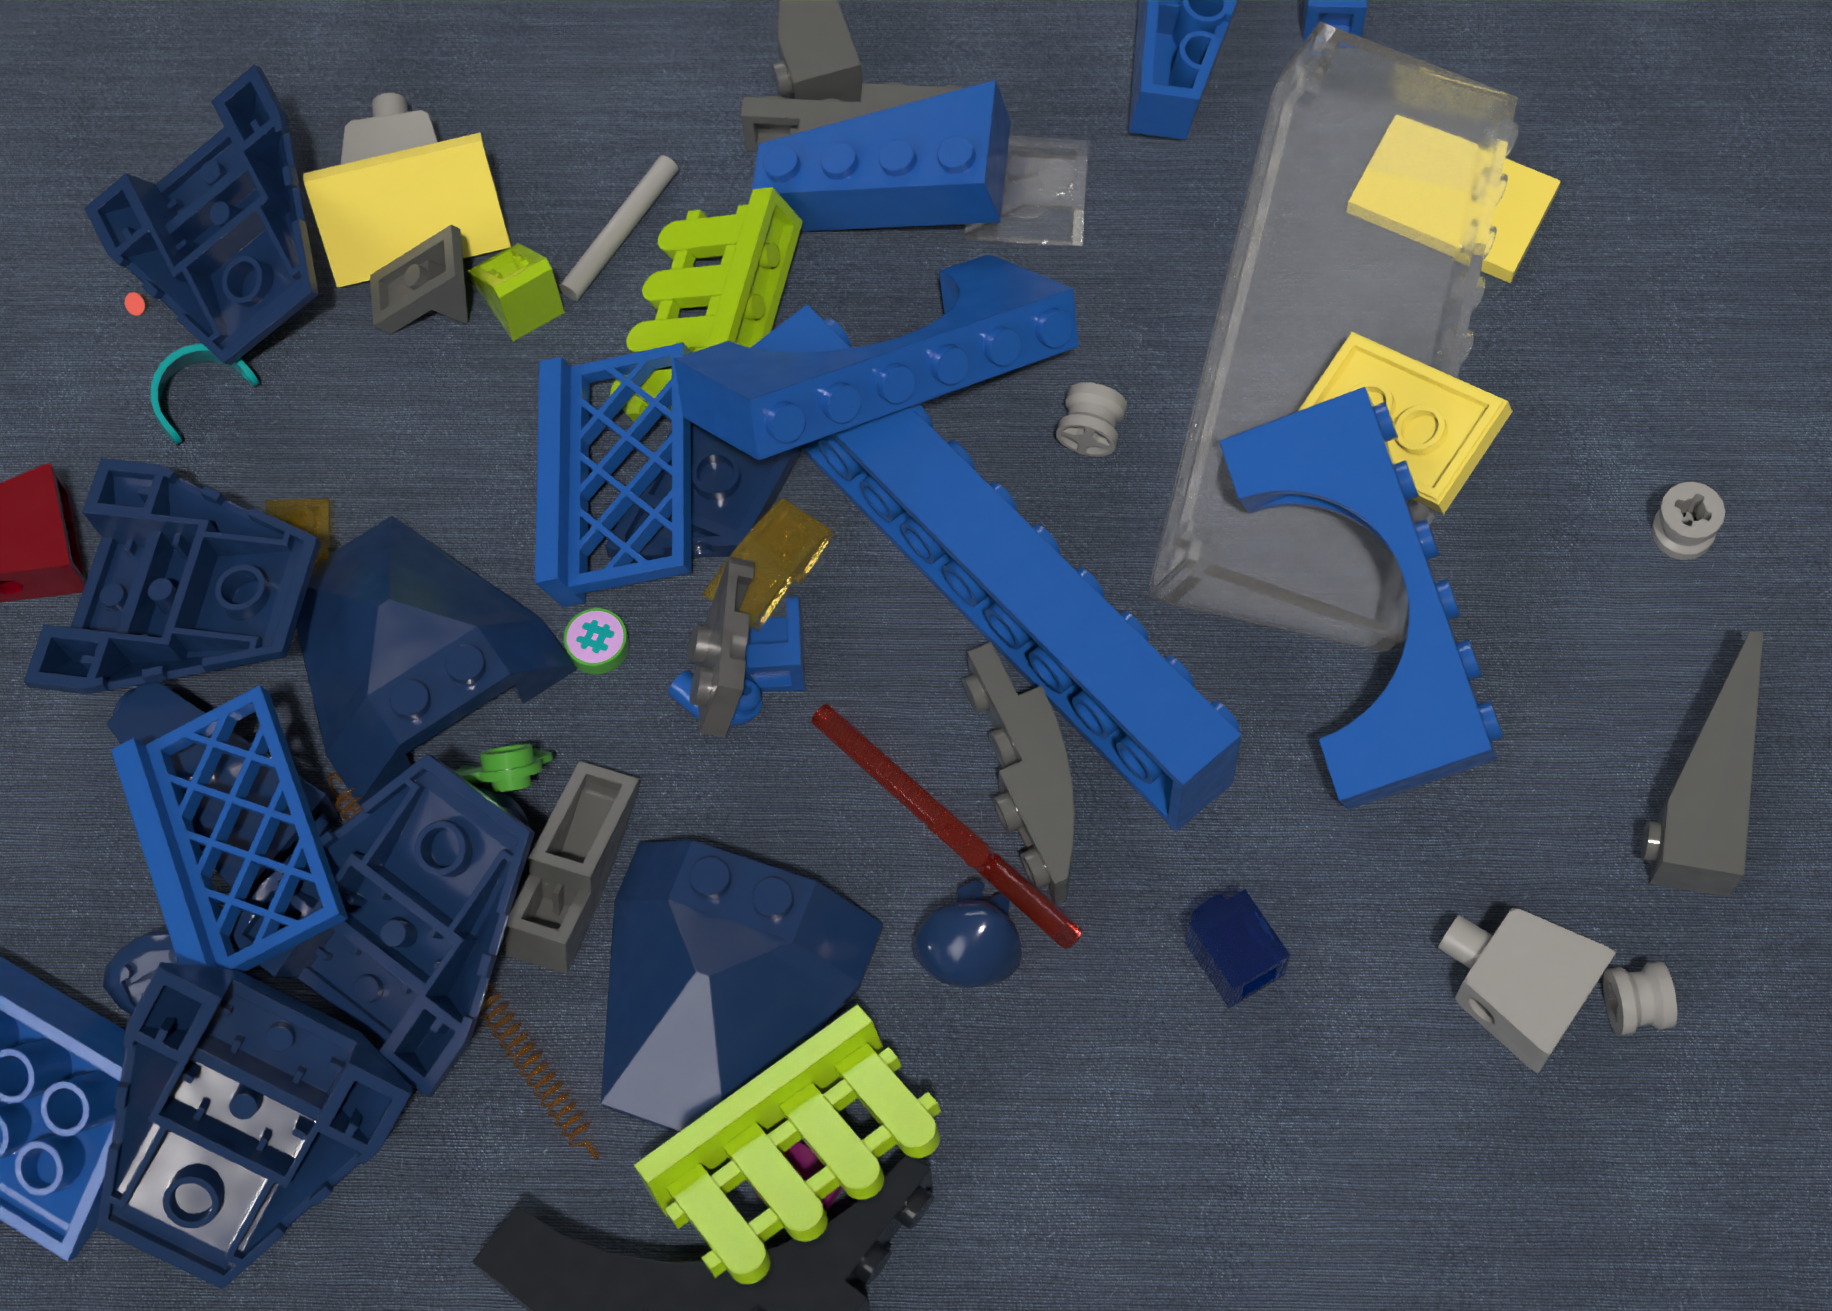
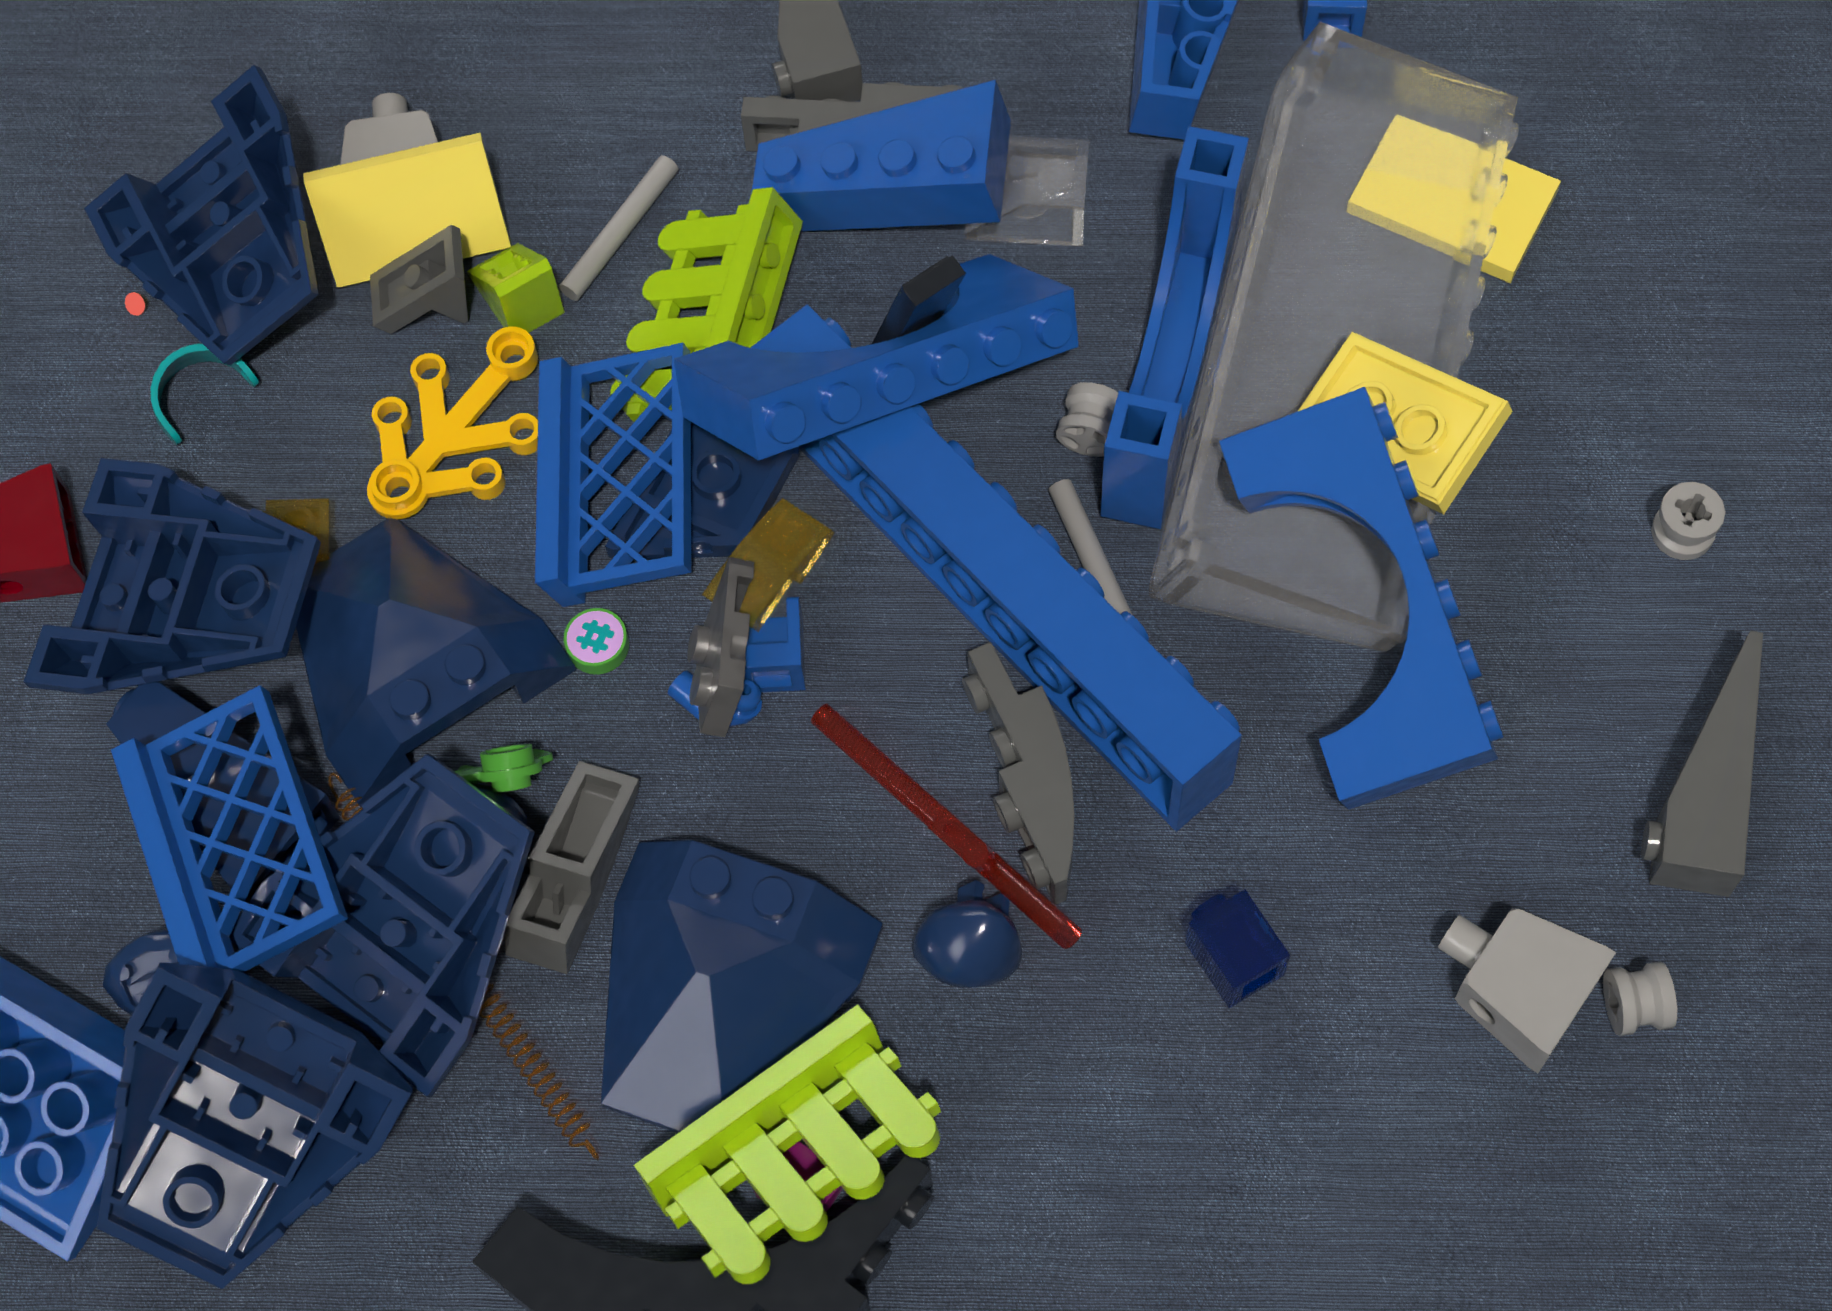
(451, 432): none -> yellow plant
(922, 299): none -> black tile
(1086, 542): none -> light grey bar
(1154, 415): none -> blue arch

